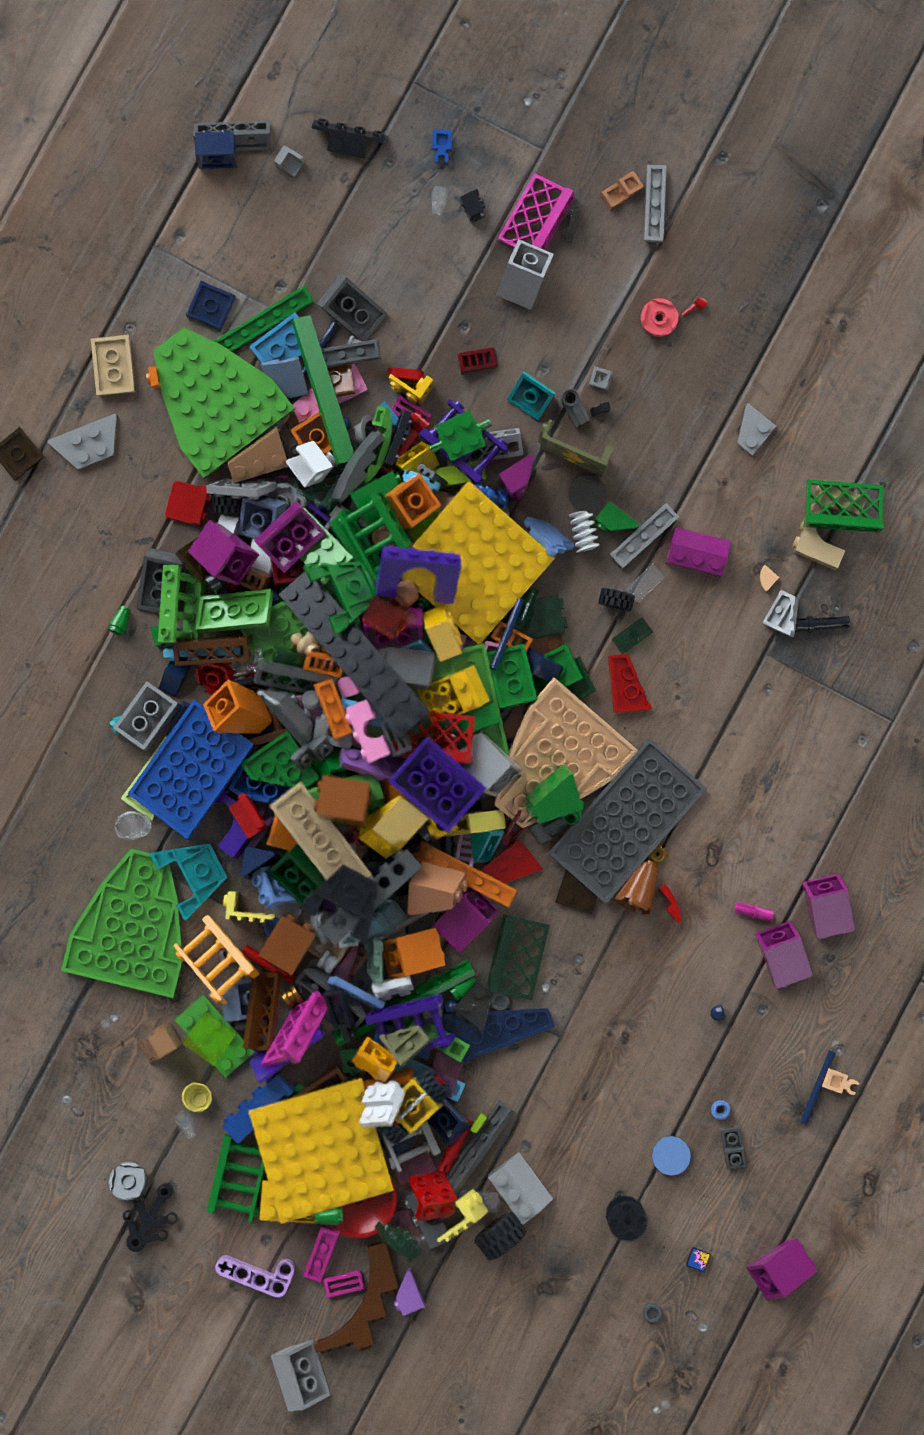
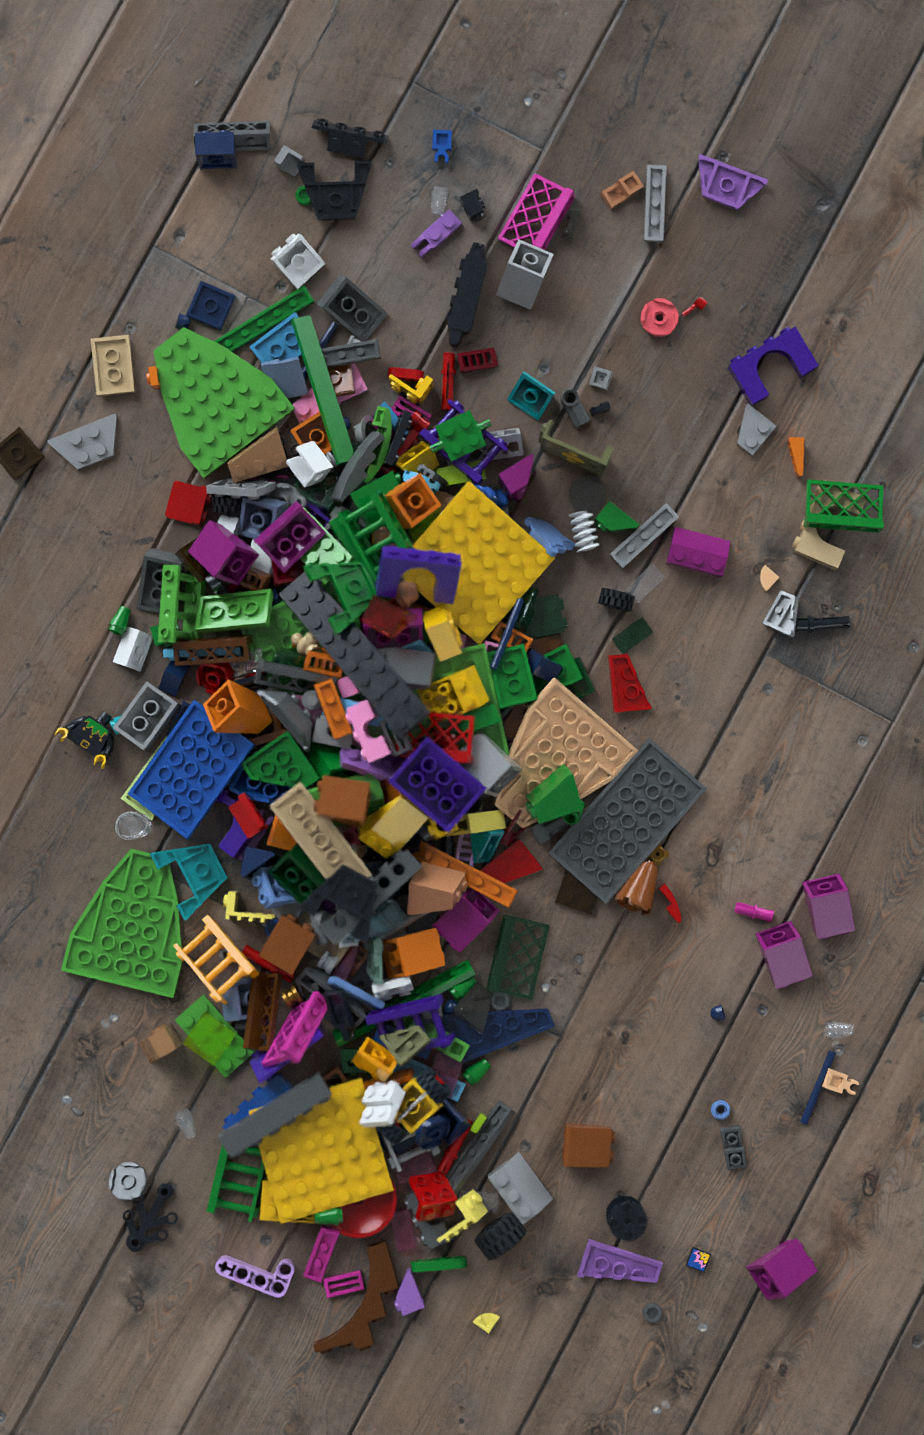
(91, 735): none -> torso
(133, 648): none -> white panel
(183, 321): none -> dark blue hinge
(196, 1097): light yellow hair -> none
(274, 1115): none -> dark grey brick
(297, 260): none -> white plate
(300, 1376): light grey slope -> none
(302, 197): none -> green tile
(316, 749): dark grey slope -> none
(335, 199): none -> black wing
(400, 1240): clear green plate -> none
(422, 603): dark green plate -> none
(431, 1132): none -> dark blue tile
(436, 1264): none -> green beam
(437, 232): none -> medium lavender hinge
(448, 358): none -> red pin
(467, 295): none -> black hinge
(476, 1072): none -> green cone
(486, 1321): none -> light yellow tile
(587, 1145): none -> dark orange slope
(612, 1262): none -> medium lavender wing
(671, 1155): medium blue tile -> none
(727, 183): none -> medium lavender wing
(787, 344): none -> dark purple arch
(796, 449): none -> orange slope
(838, 1030): none -> clear cone

